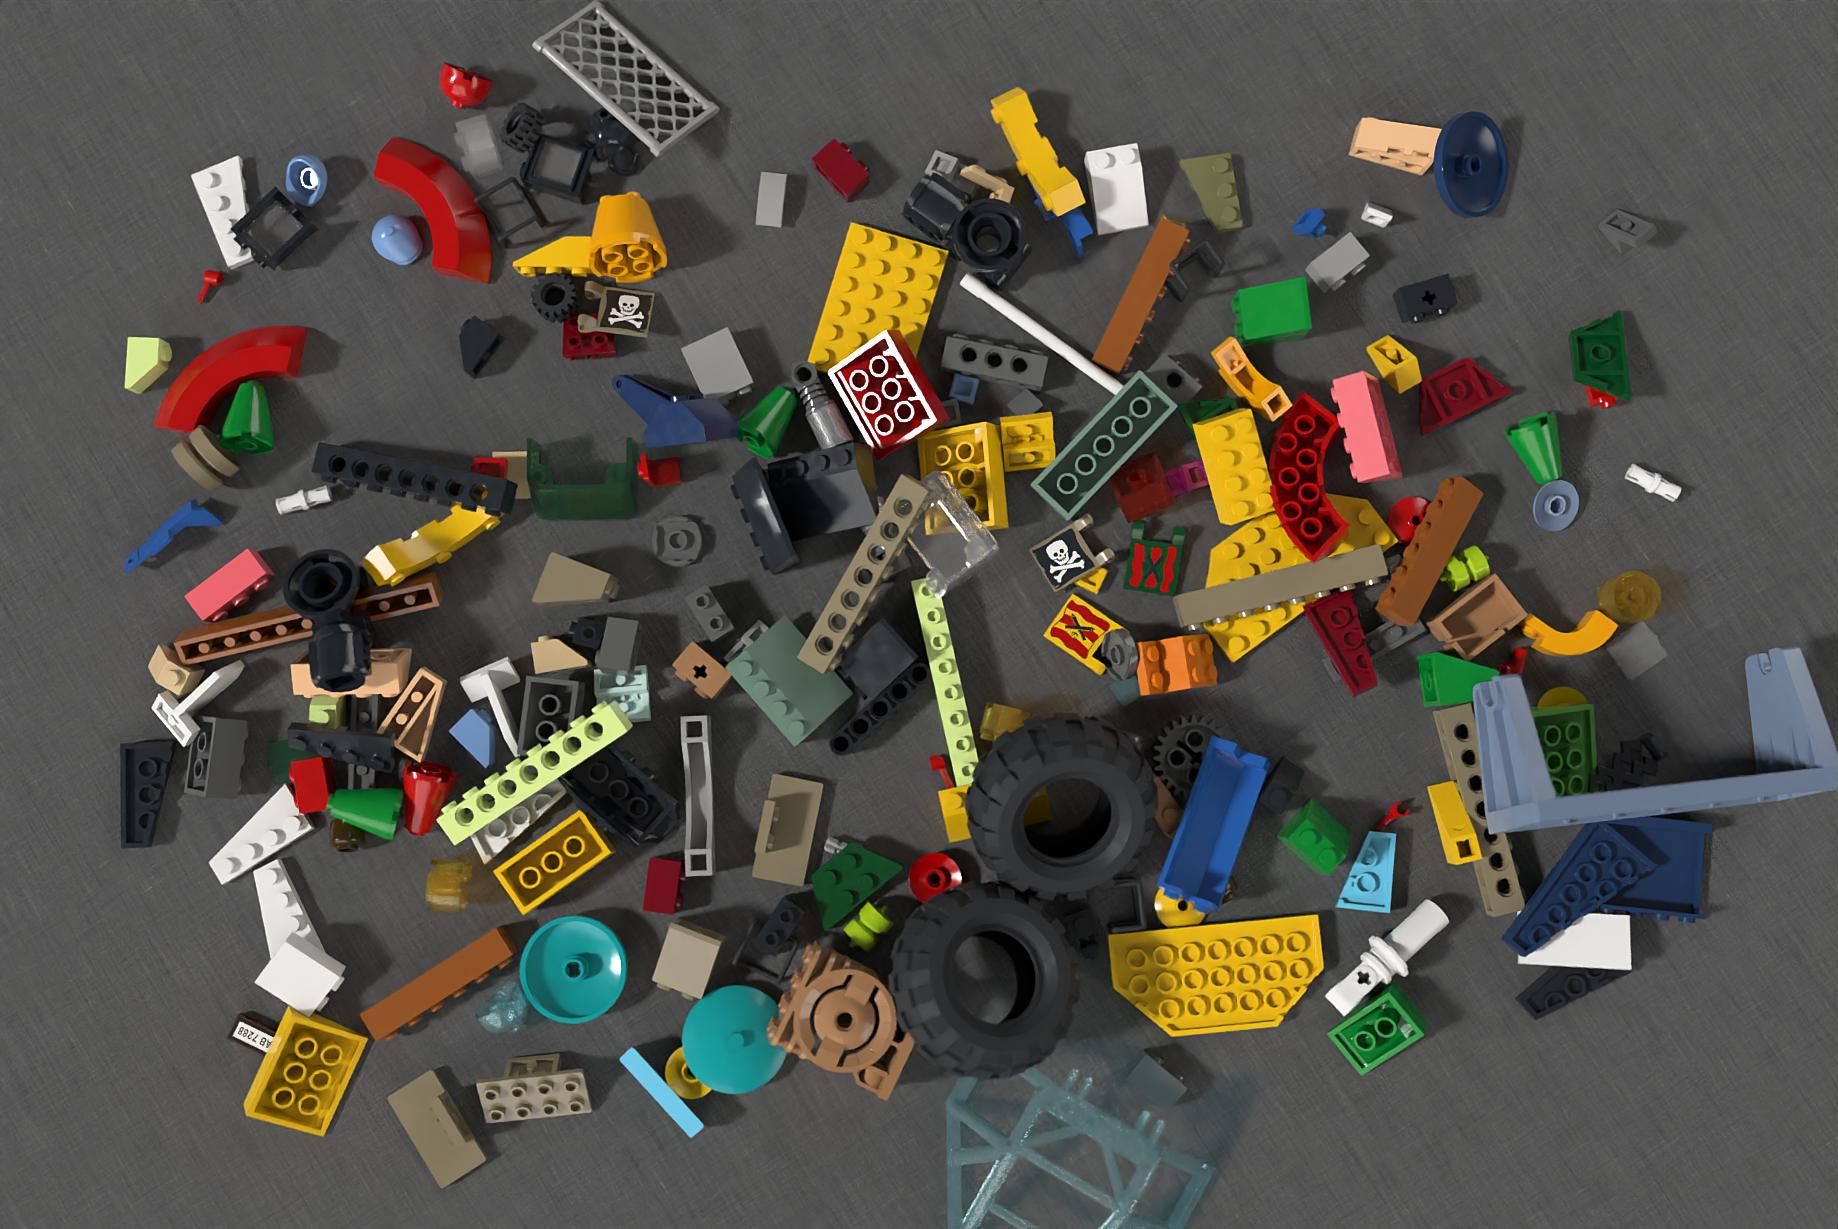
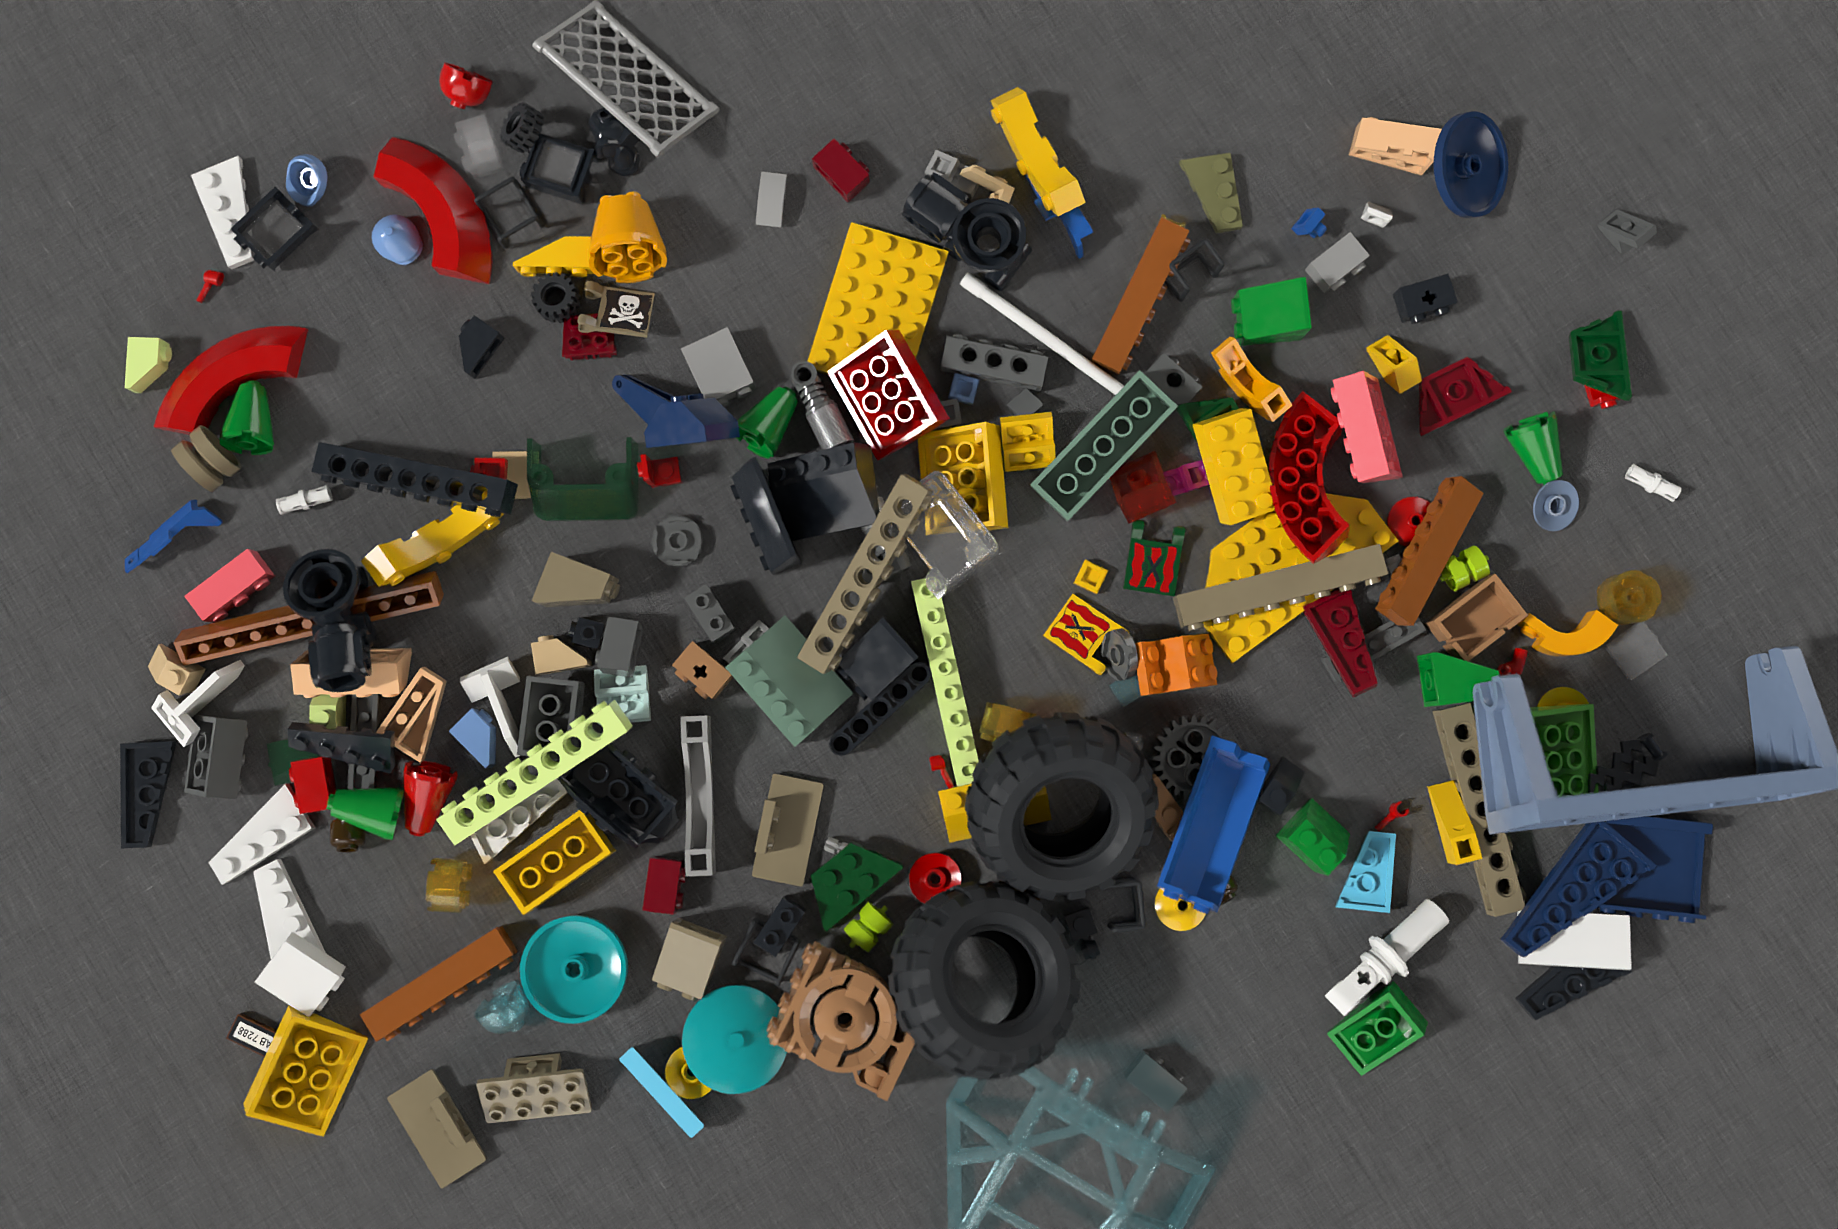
(1066, 556): flag -> none
(1116, 188): white slope -> none
(1217, 972): yellow plate -> none

